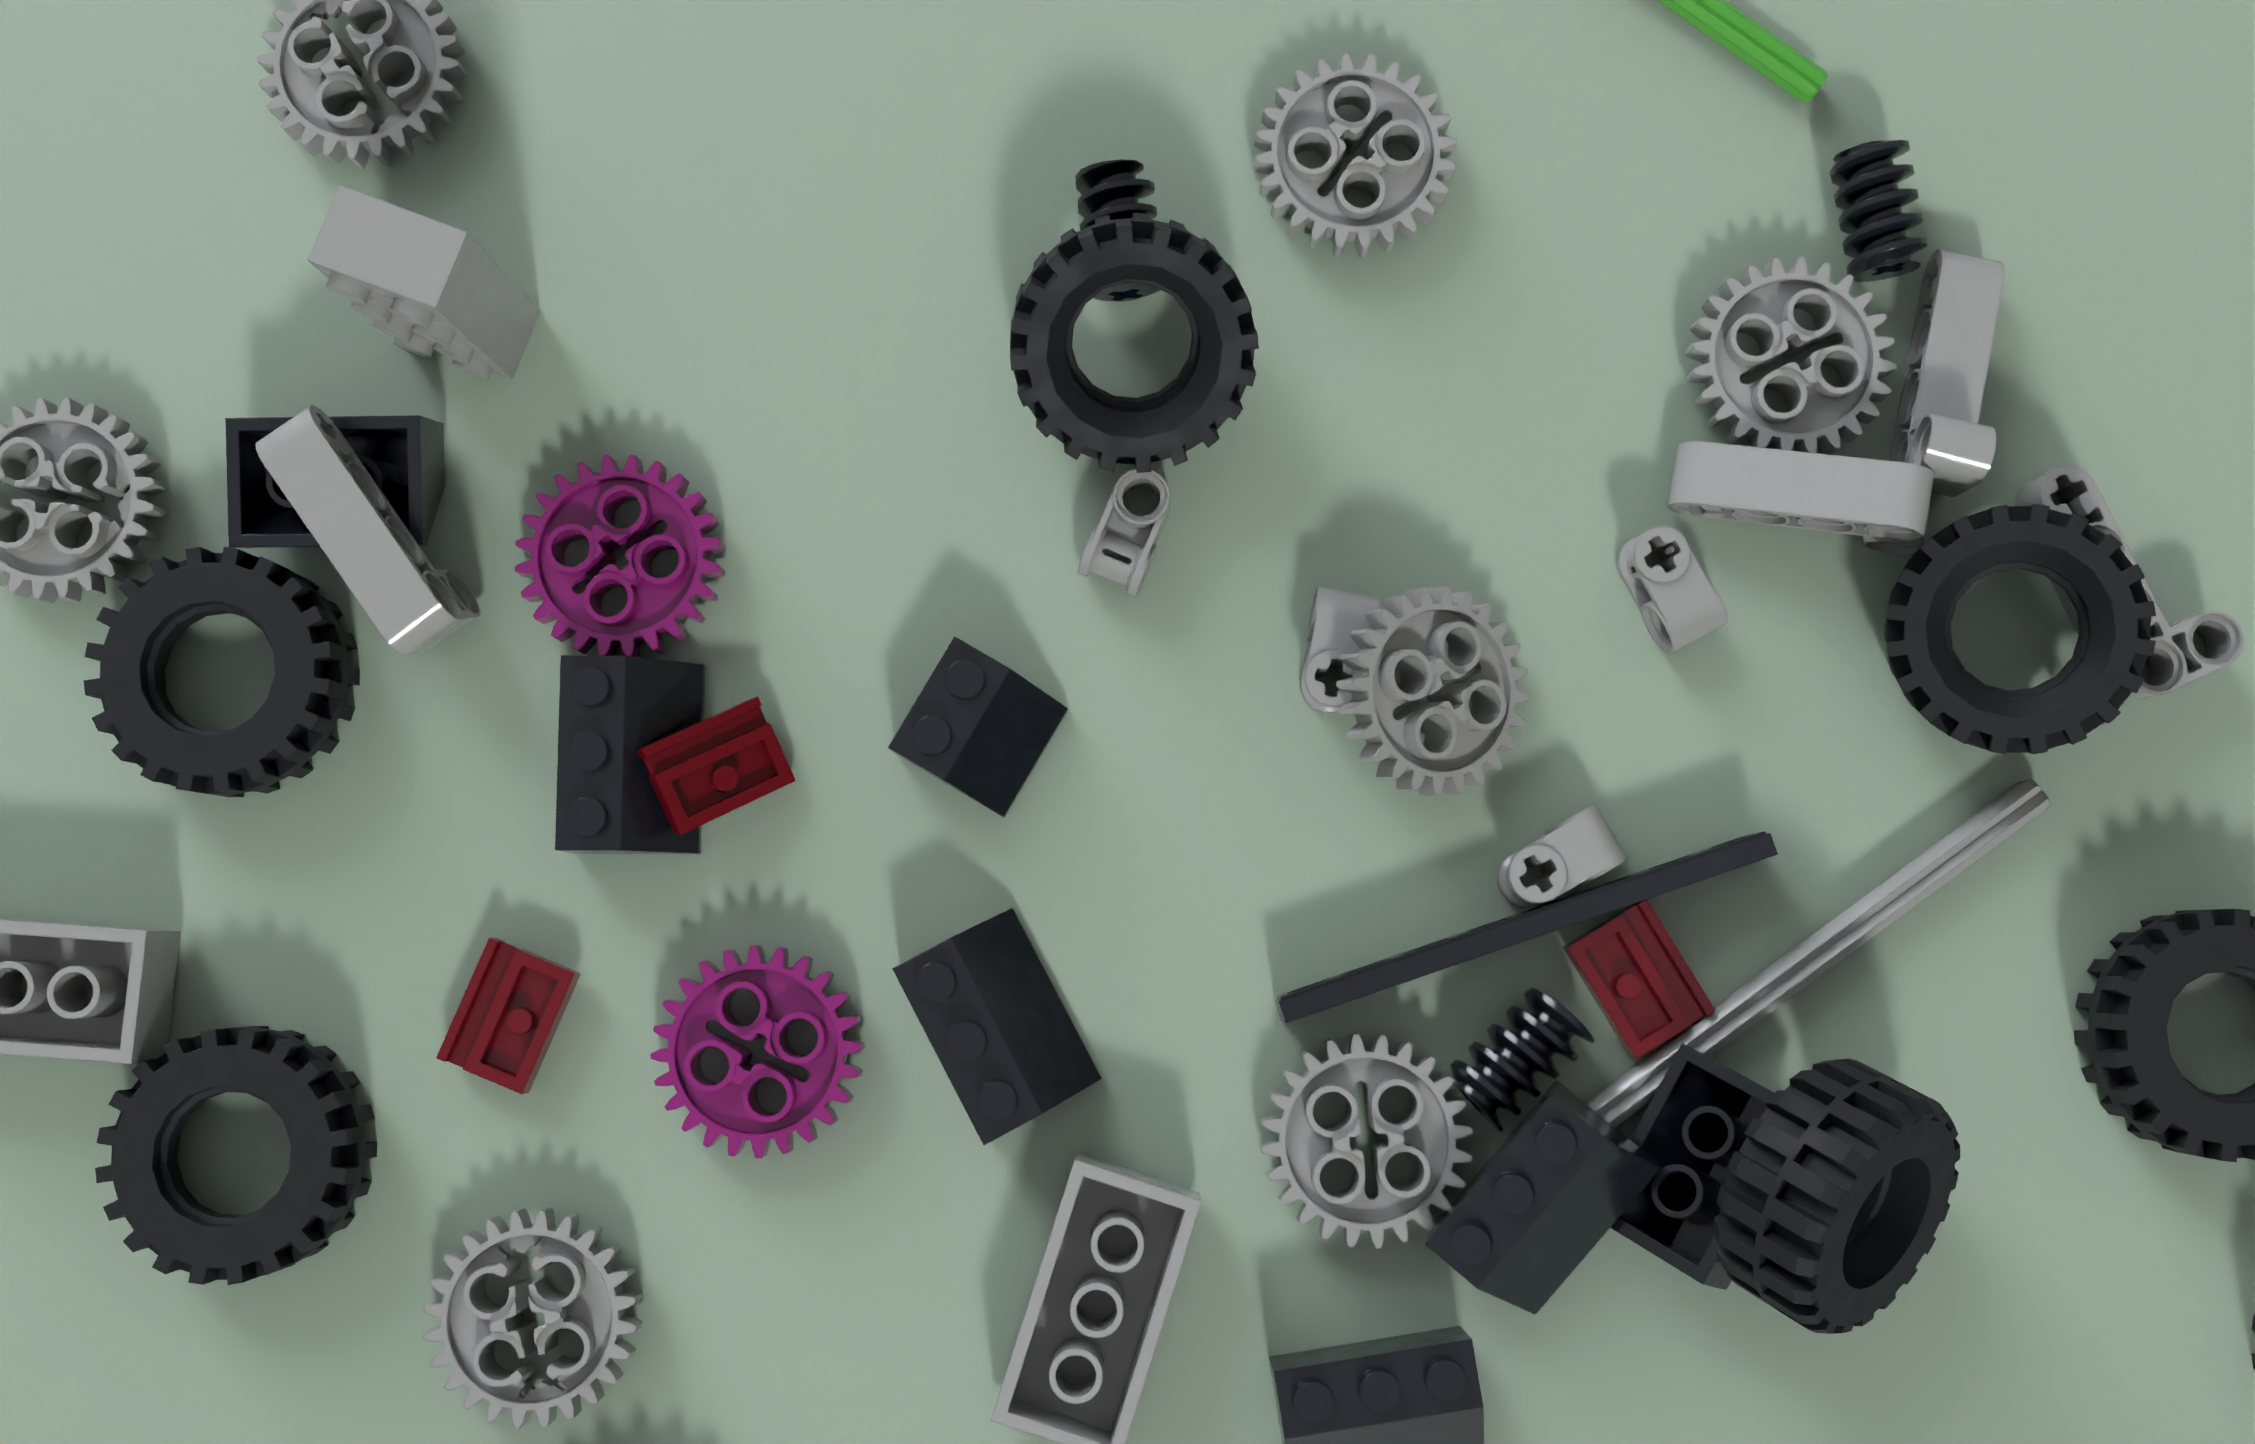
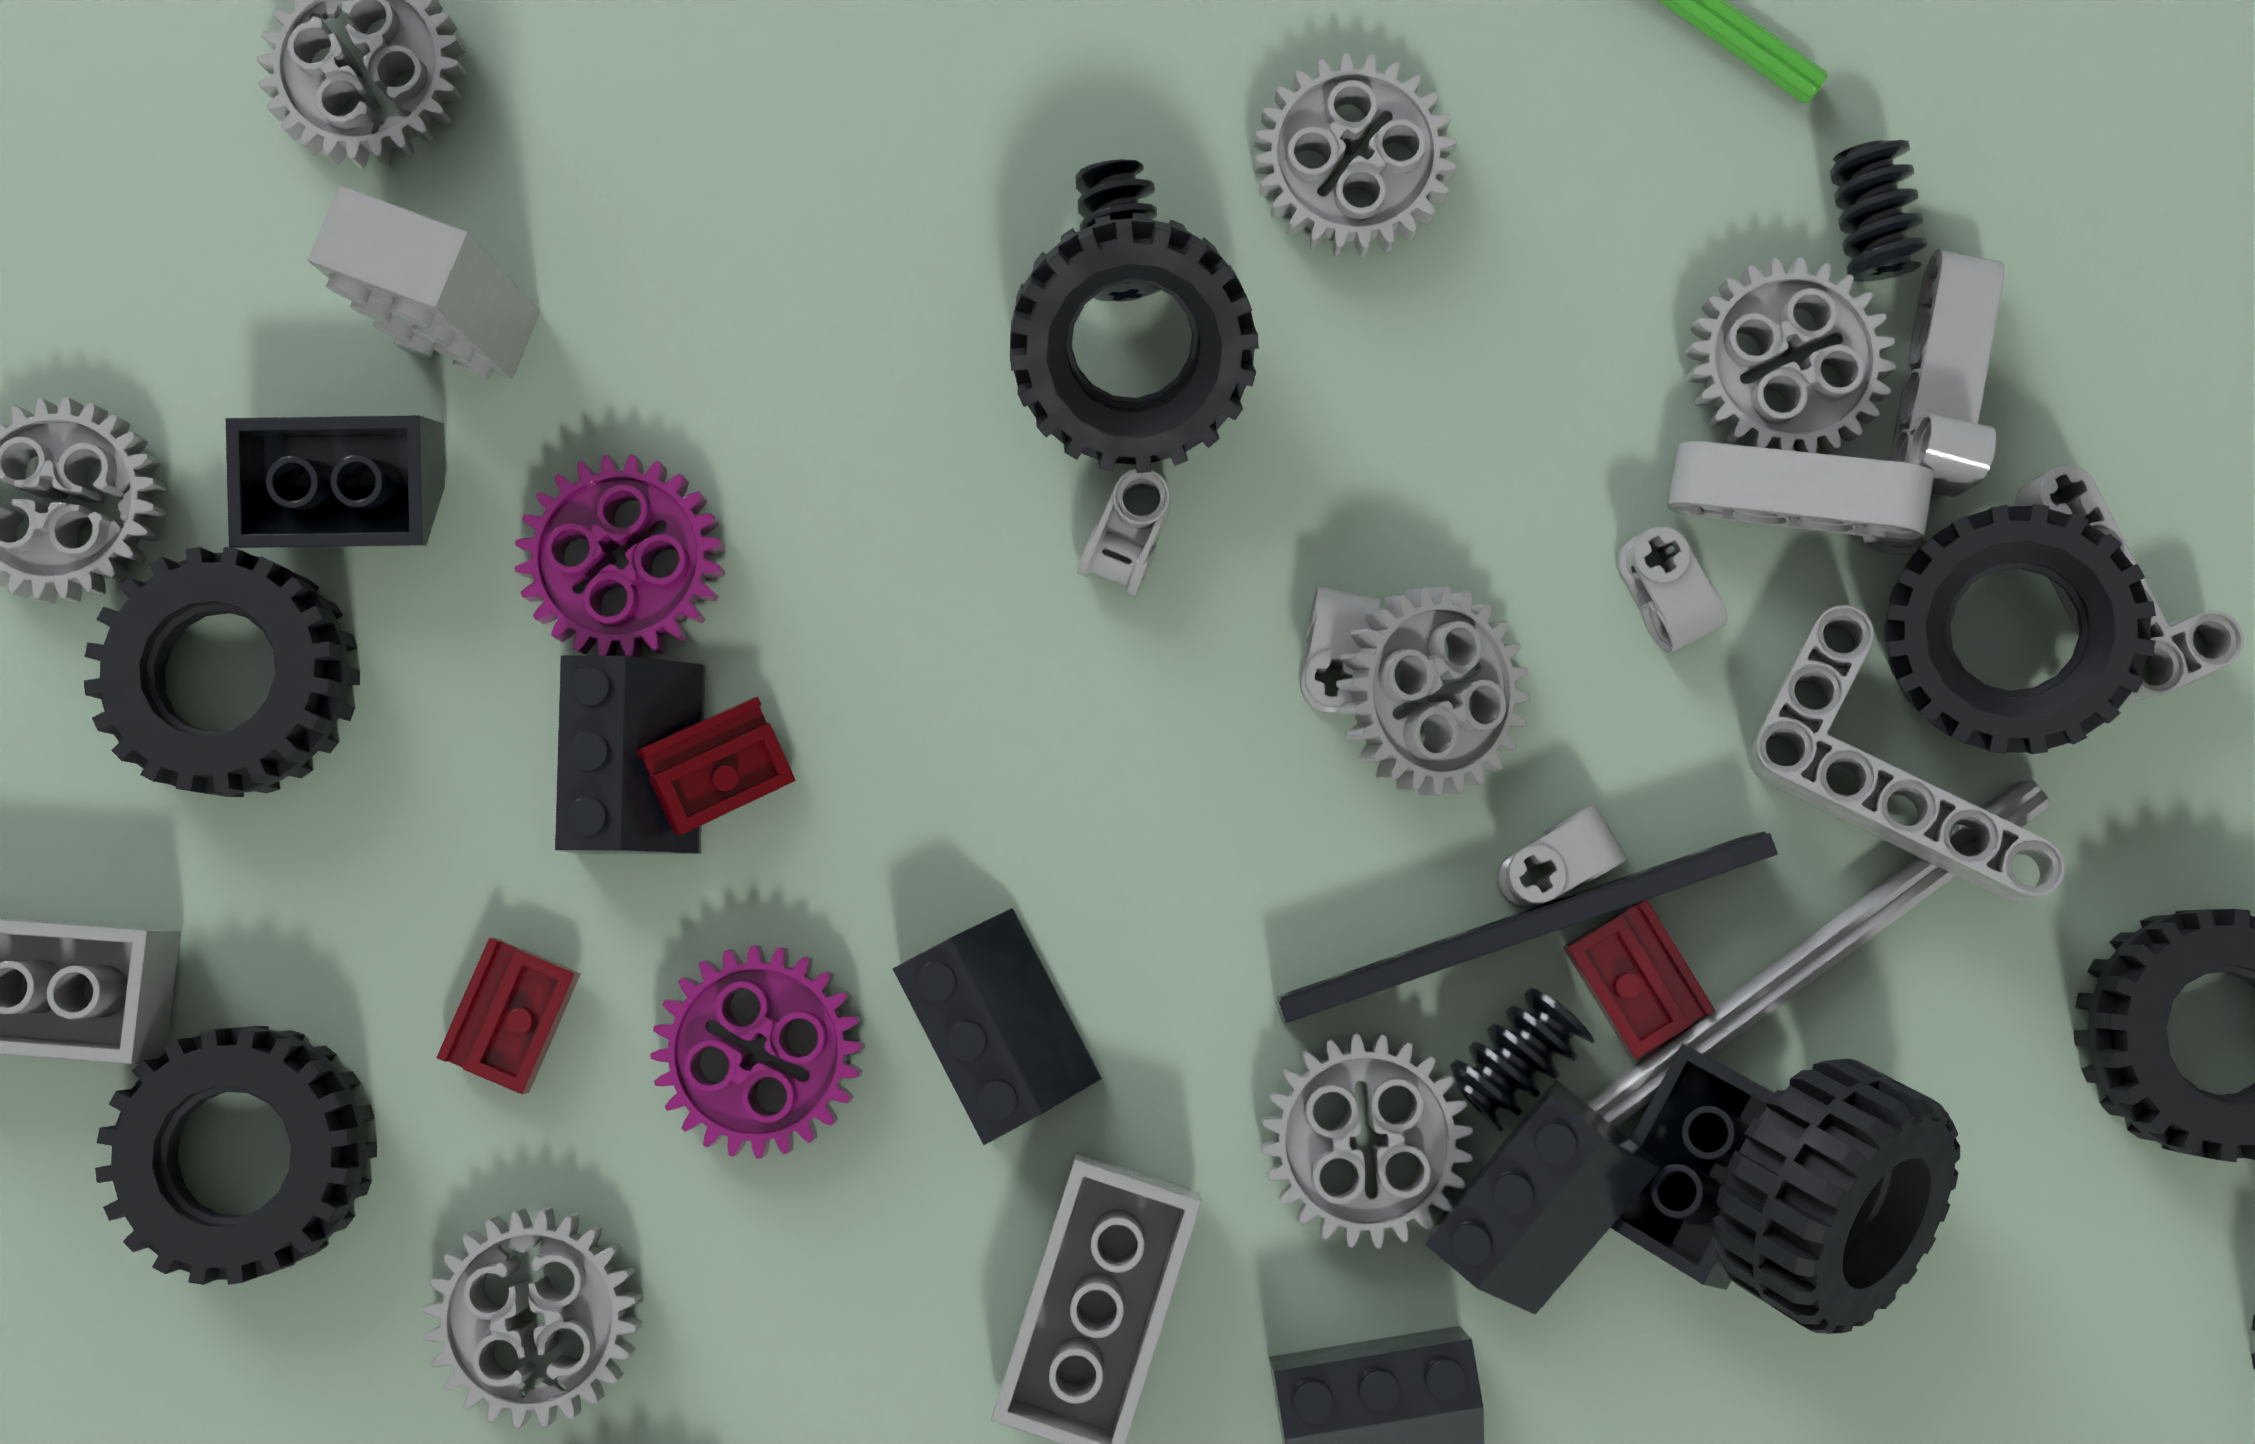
(364, 535): light grey beam -> none
(978, 727): black slope -> none
(1878, 780): none -> light grey beam

